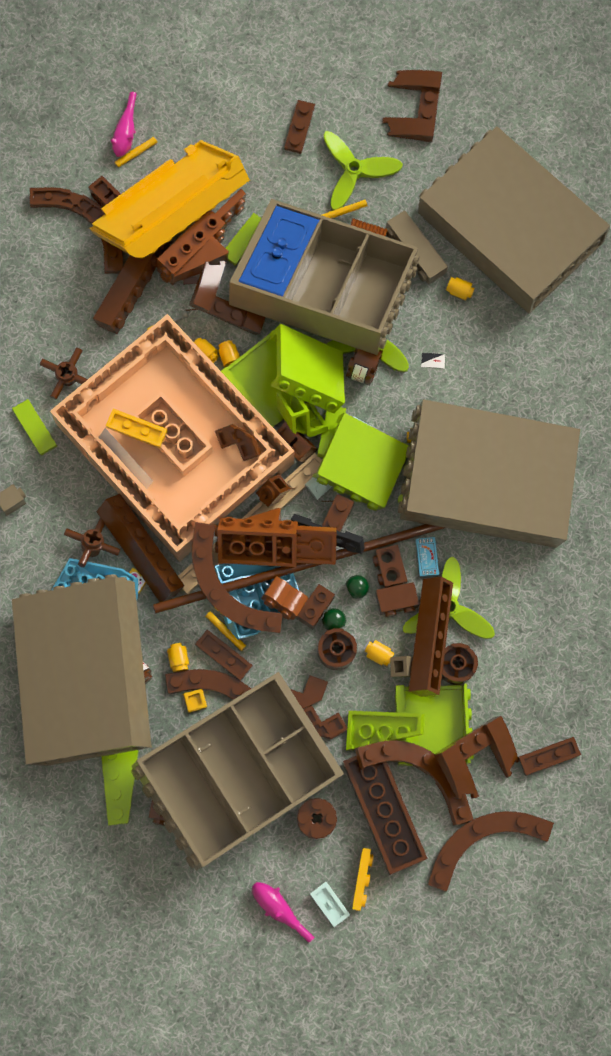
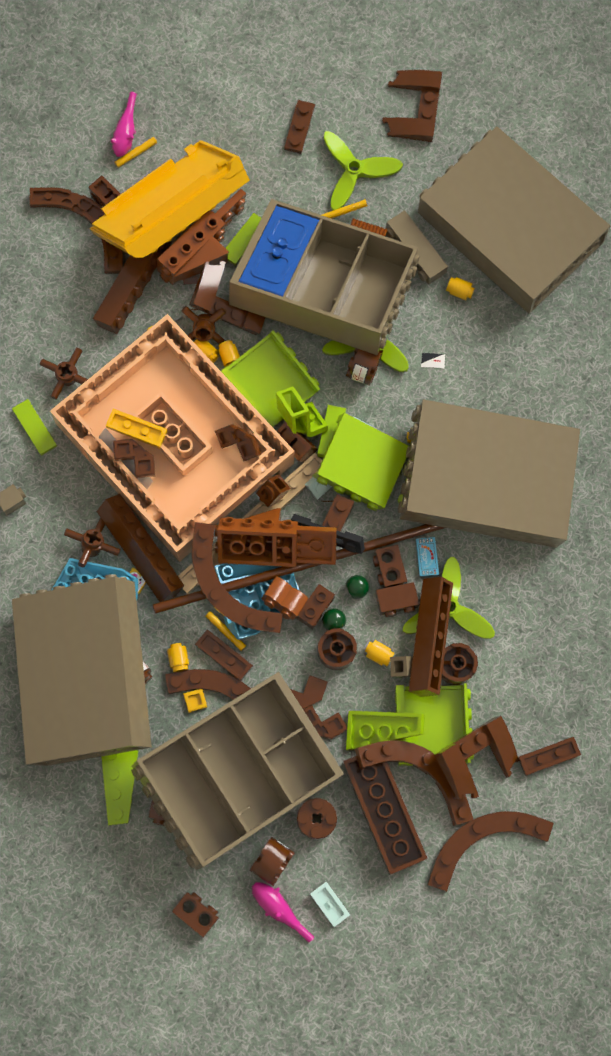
(131, 450): none -> reddish brown tile
(192, 918): none -> reddish brown brick
(204, 325): none -> reddish brown bar
(272, 861): none -> reddish brown brick
(308, 369): lime panel -> none
(362, 879): yellow plate -> none

